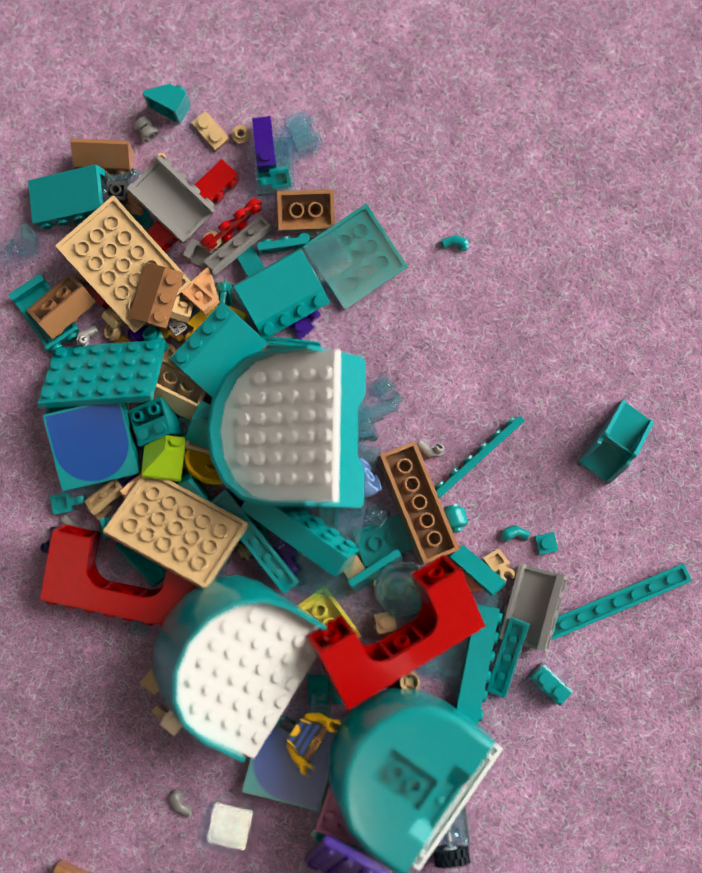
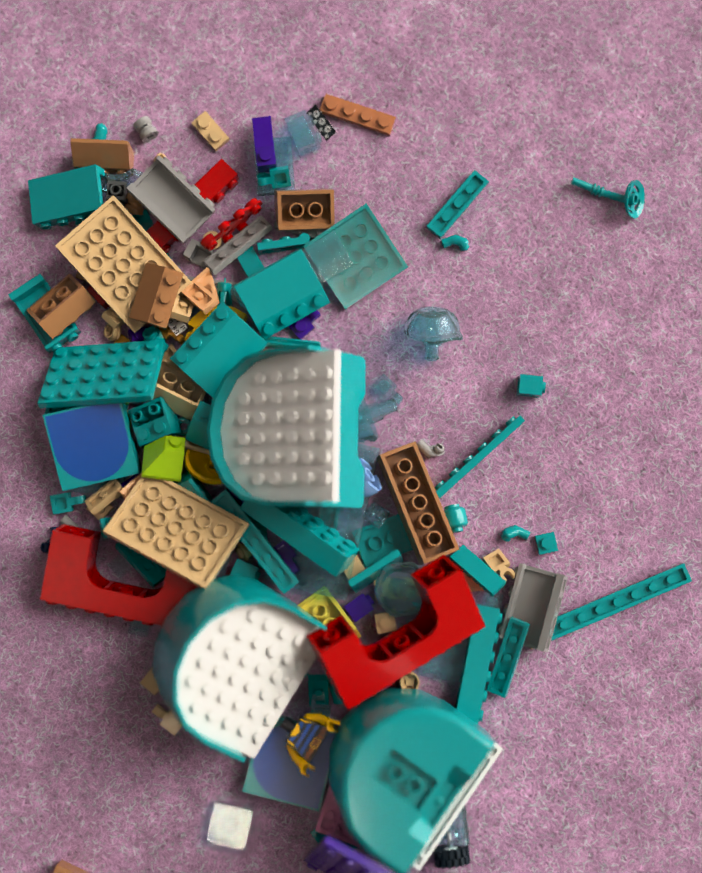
(25, 241): clear light blue slope -> none
(84, 336): light grey arm -> none
(100, 132): none -> teal arm
(168, 101): teal slope -> none
(177, 805): light grey arm -> none
(243, 139): tan plate -> none
(245, 569): none -> teal brick
(321, 122): none -> black sticker
(357, 114): none -> nougat plate
(359, 607): none -> dark purple brick
(434, 327): none -> clear light blue piece
(457, 204): none -> teal plate
(530, 386): none -> teal brick
(550, 684): teal brick -> none
(616, 442): teal ladder -> none
(629, 199): none -> teal dish

